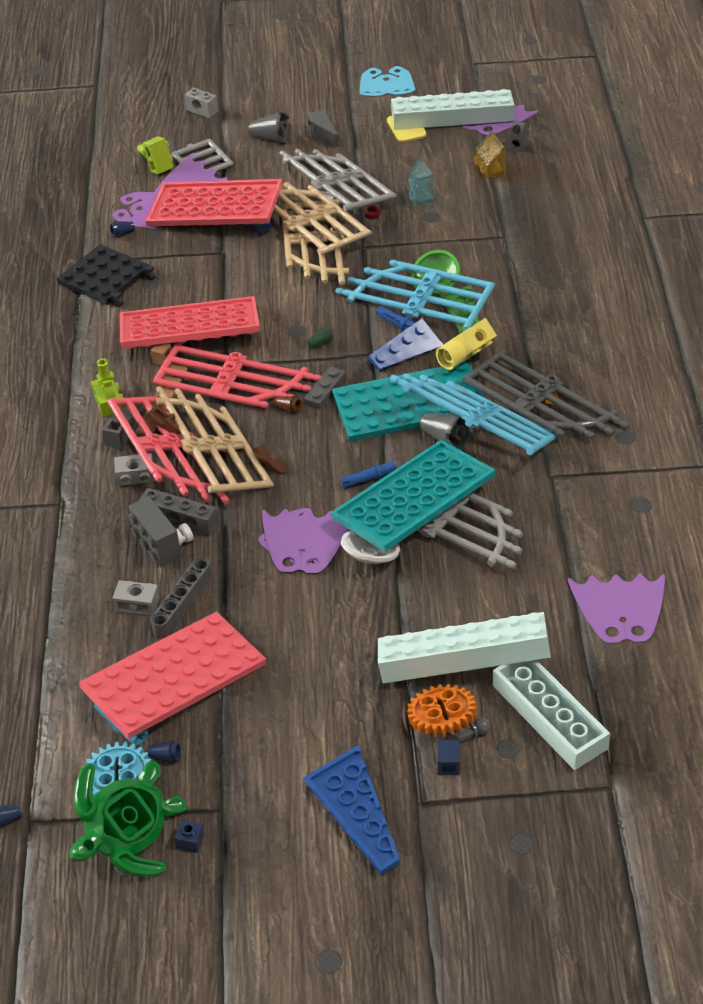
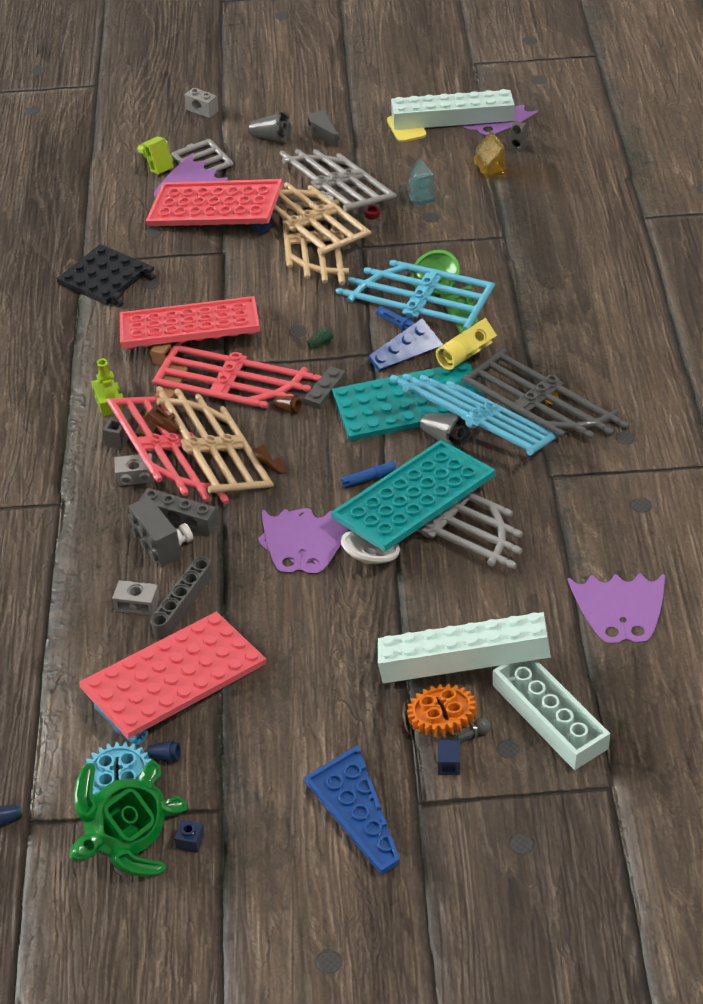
(120, 228): dark blue cone -> none
(140, 216): medium lavender piece -> none
(394, 83): medium azure piece -> none

